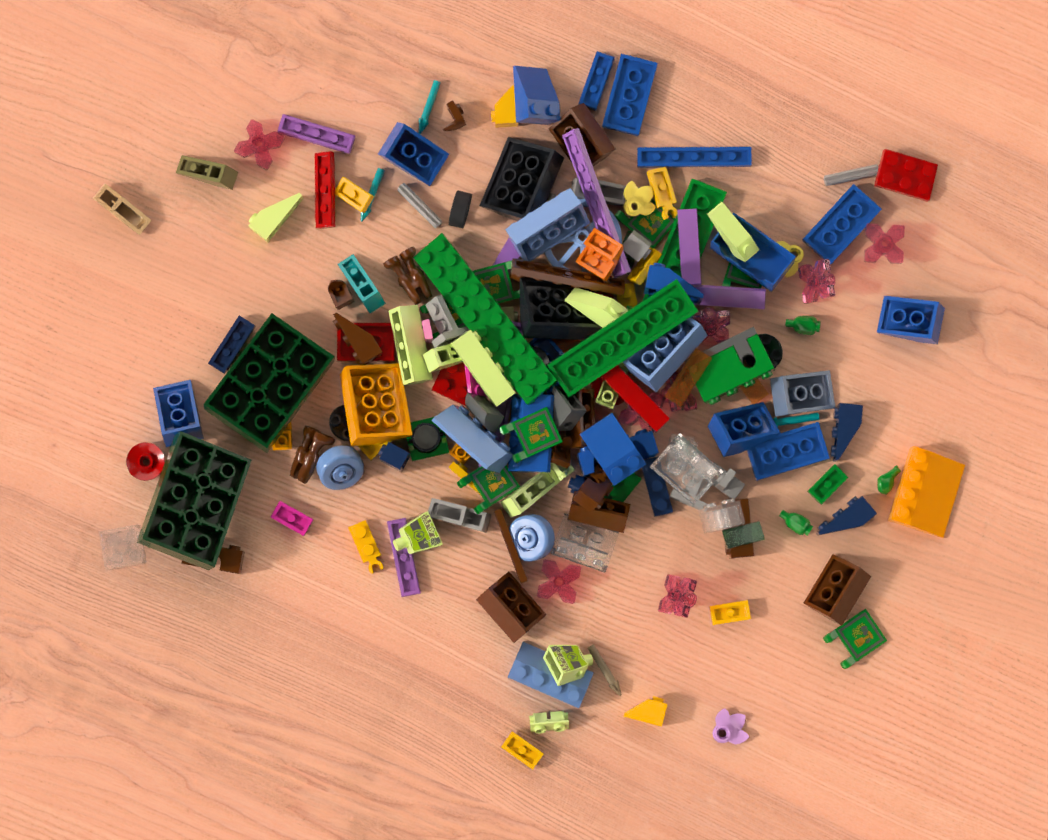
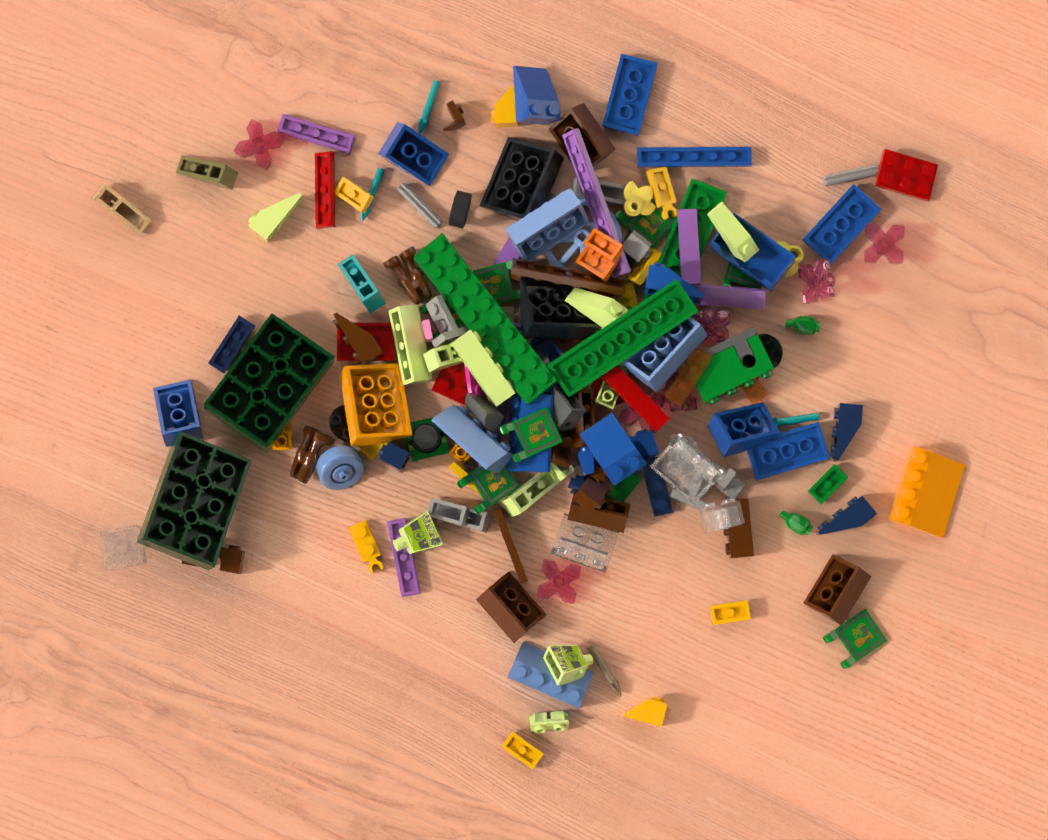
(136, 457): red dish -> none
(291, 518): dark pink plate -> none
(340, 293): reddish brown plate -> none
(532, 537): medium blue wheel -> none
(596, 80): blue tile -> none
(679, 597): clear pink plant -> none
(731, 725): lavender plate -> none
(743, 535): clear green slope -> none
(802, 393): sand blue slope -> none
(886, 481): green animal -> none
(911, 319): blue slope -> none

